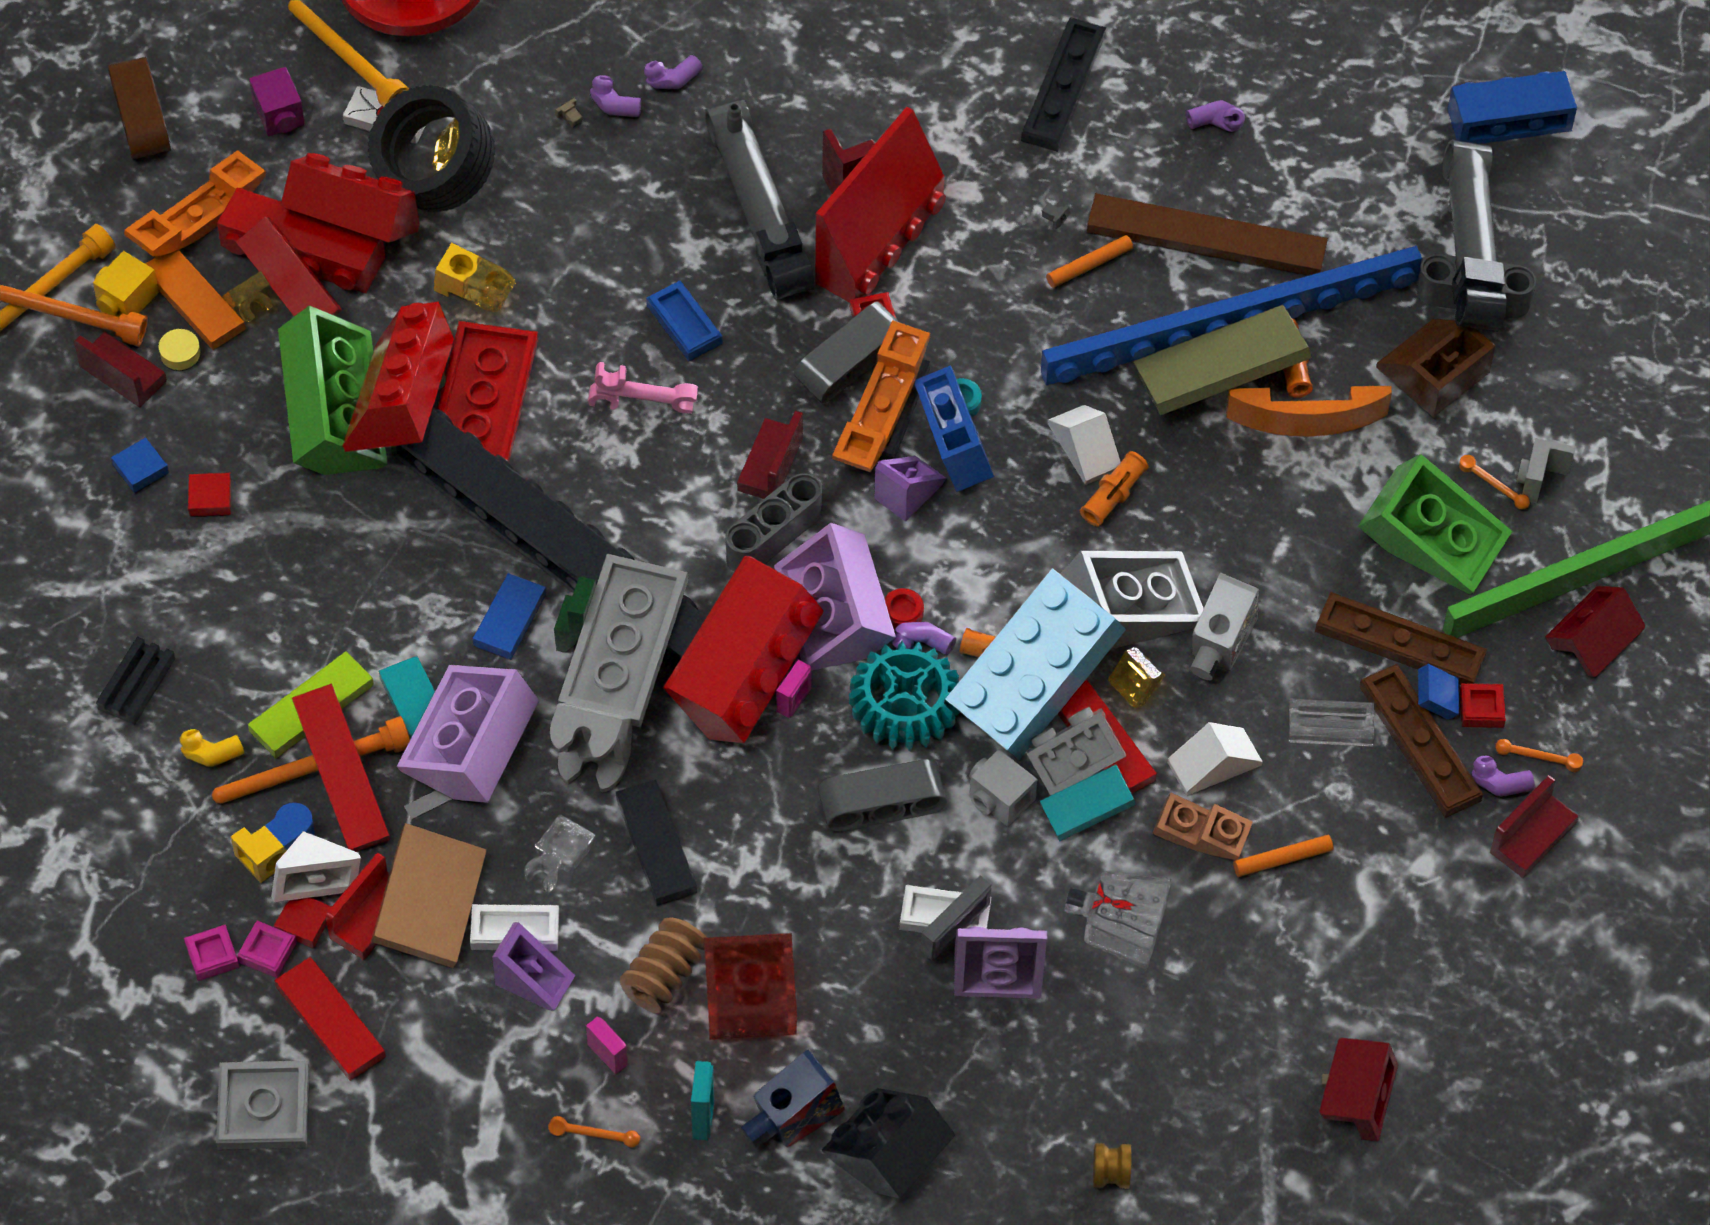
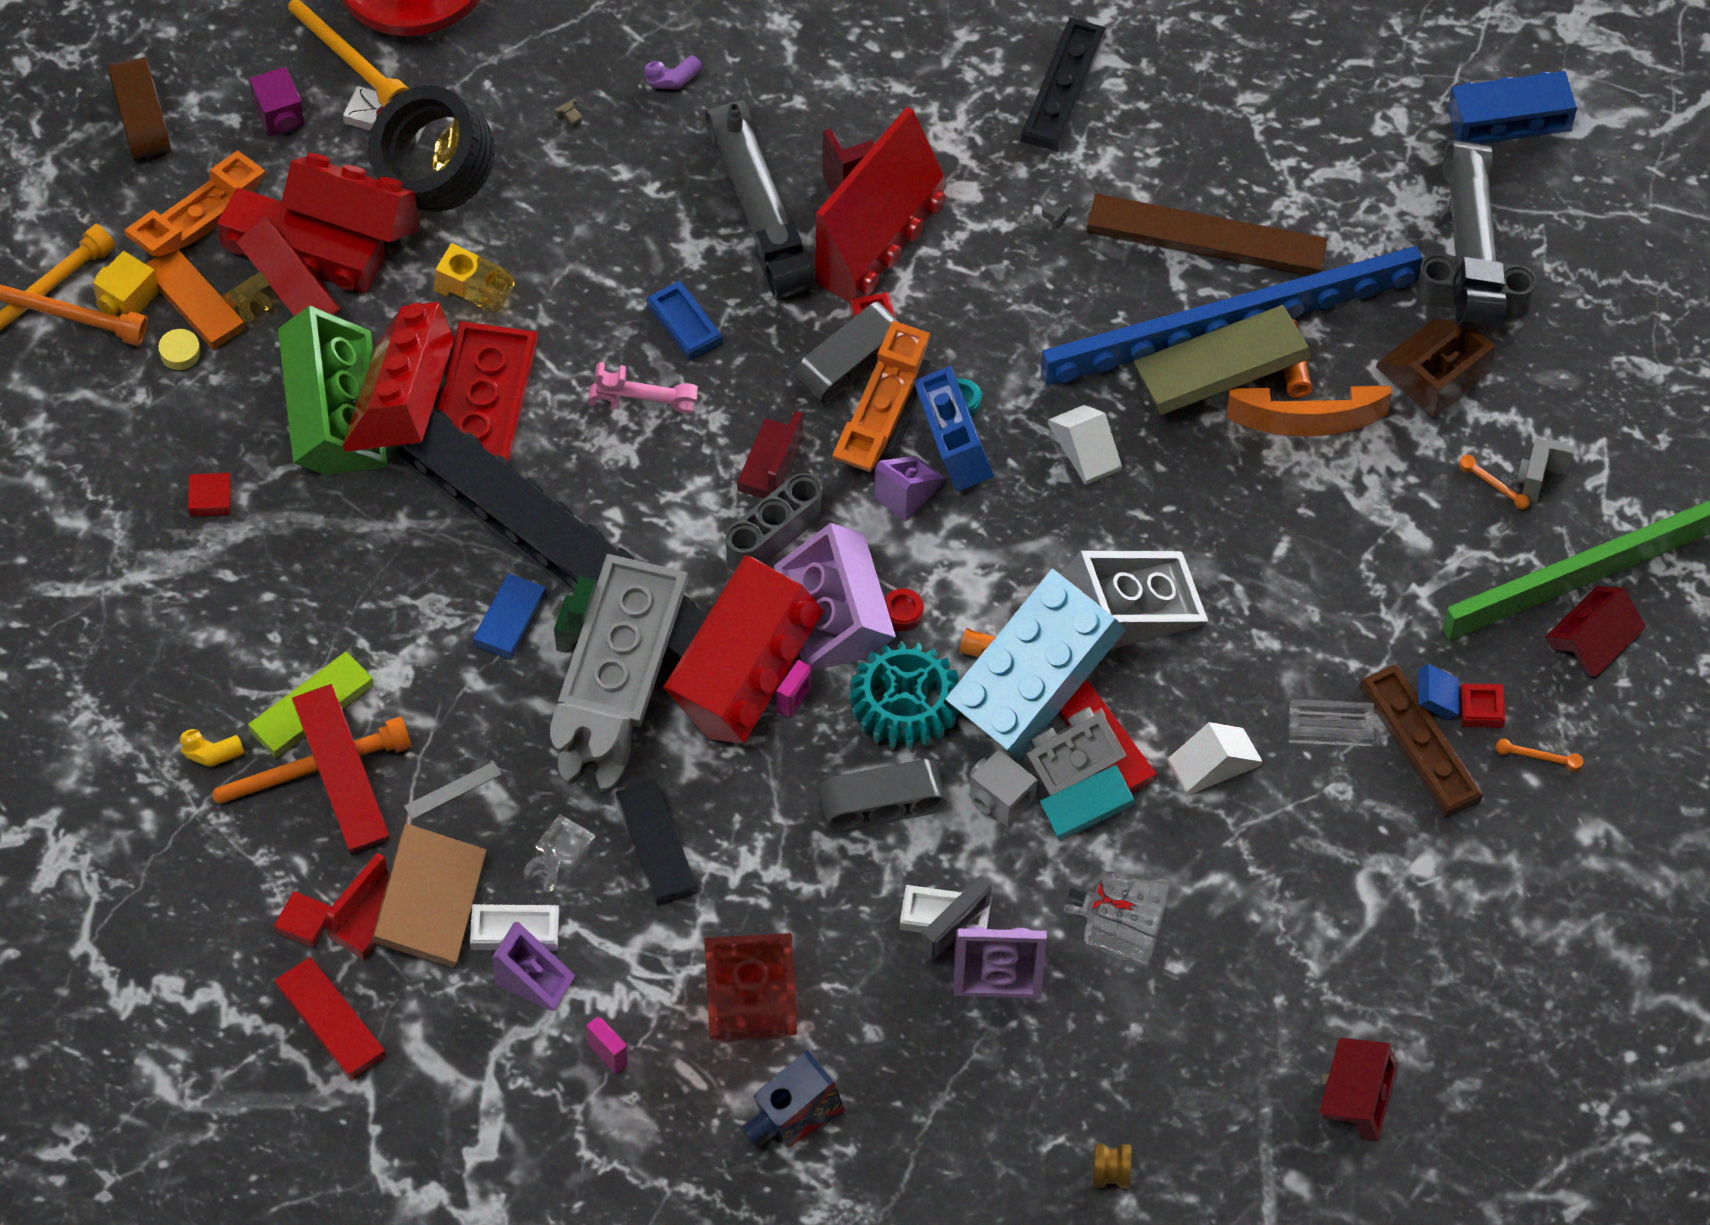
(119, 368): dark red panel -> none
(139, 465): blue tile -> none
(150, 652): black tile -> none
(211, 952): dark pink tile -> none
(262, 1105): light grey tile -> none
(266, 949): dark pink tile -> none
(268, 844): leg -> none
(314, 869): white slope -> none
(408, 690): teal tile -> none
(469, 731): lavender slope -> none
(559, 1125): orange hinge -> none
(610, 101): medium lavender arm -> none
(661, 962): medium nougat piece -> none
(702, 1100): teal tile -> none
(889, 1141): black slope -> none
(924, 633): medium lavender arm -> none
(1089, 261): orange piece -> none
(1099, 505): orange pin -> none
(1135, 677): clear yellow tile -> none
(1202, 830): nougat slope -> none
(1218, 114): medium lavender arm -> none
(1223, 626): light grey torso -> none
(1283, 855): orange piece -> none
(1399, 638): reddish brown tile -> none
(1435, 525): bright green slope -> none
(1499, 783): medium lavender arm -> none
(1532, 829): dark red panel -> none

